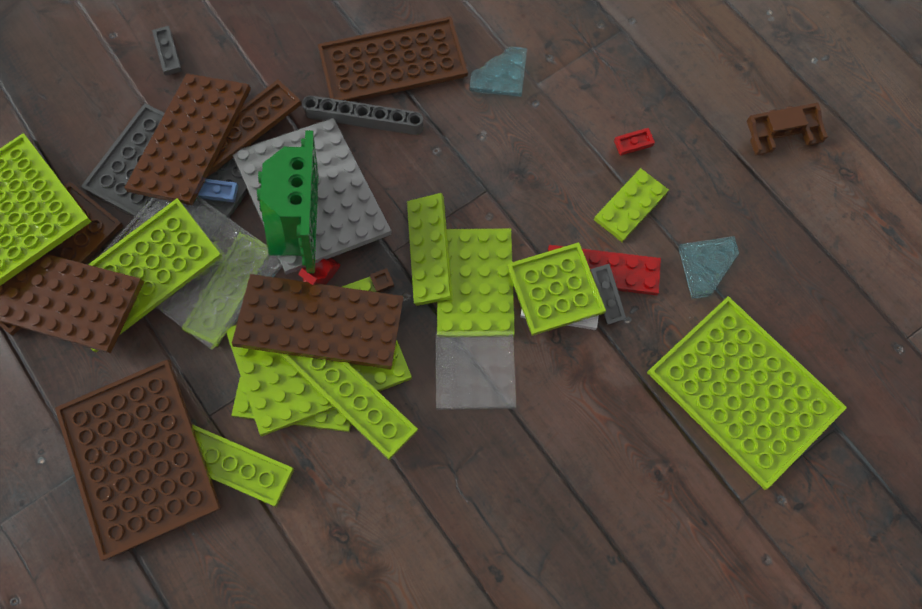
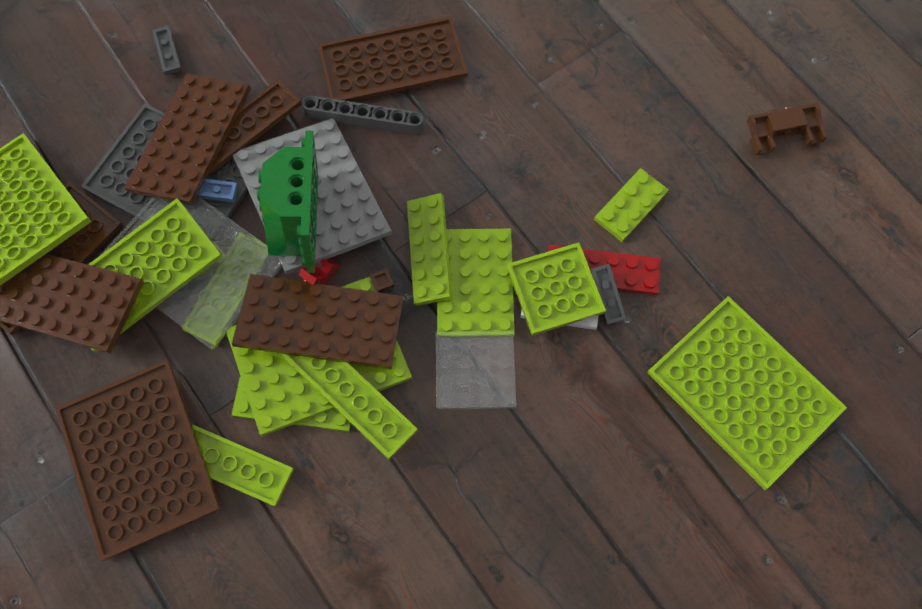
(501, 74): clear light blue plate -> none
(634, 141): red plate -> none
(707, 263): clear light blue plate -> none

